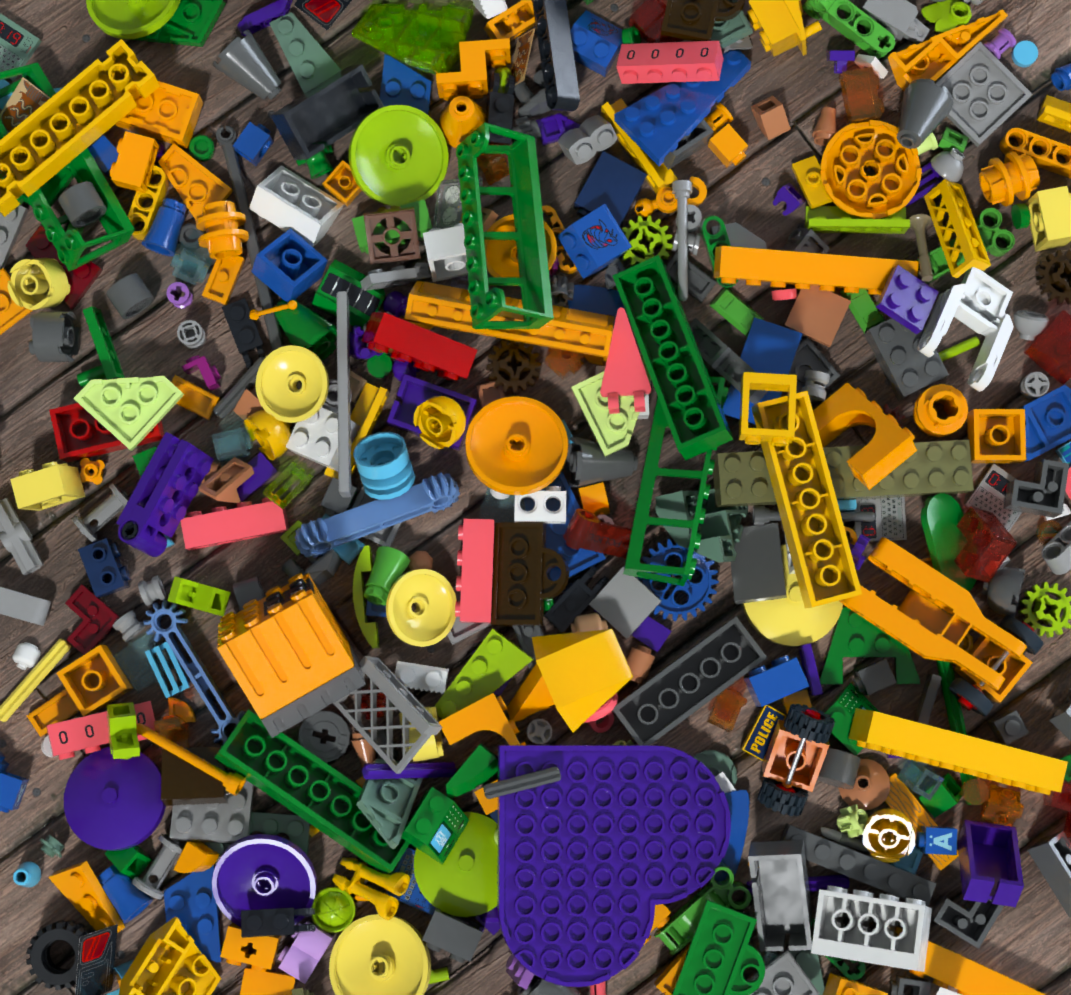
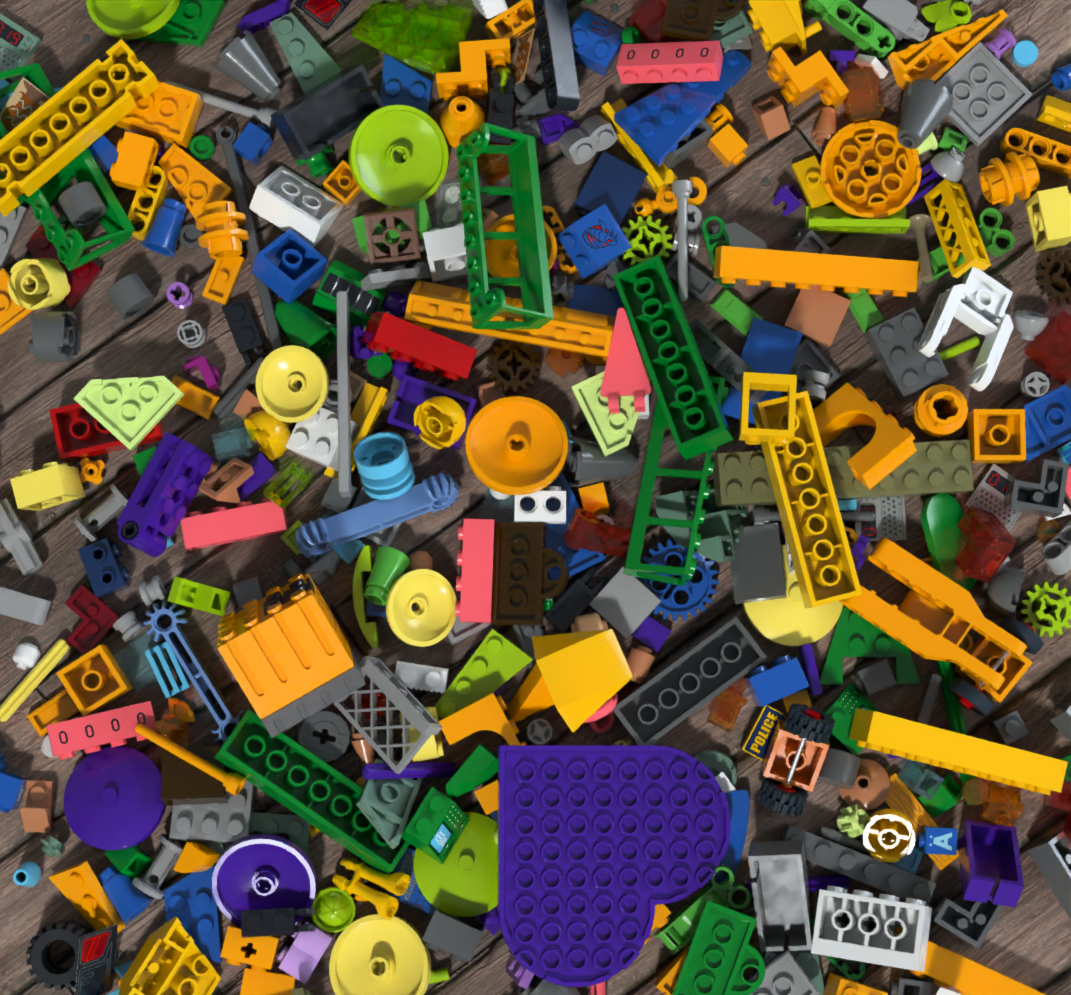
(38, 807): none -> nougat slope
(110, 365): green piece -> none
(122, 731): lime brick -> none
(189, 266): clear light blue brick -> none
(254, 314): light orange hinge -> none
(262, 115): none -> light grey piece
(522, 782): dark grey axle -> none
(784, 294): coral tile -> none
(806, 79): none -> light orange bracket
(907, 299): plate -> none
(1020, 216): green tile -> none

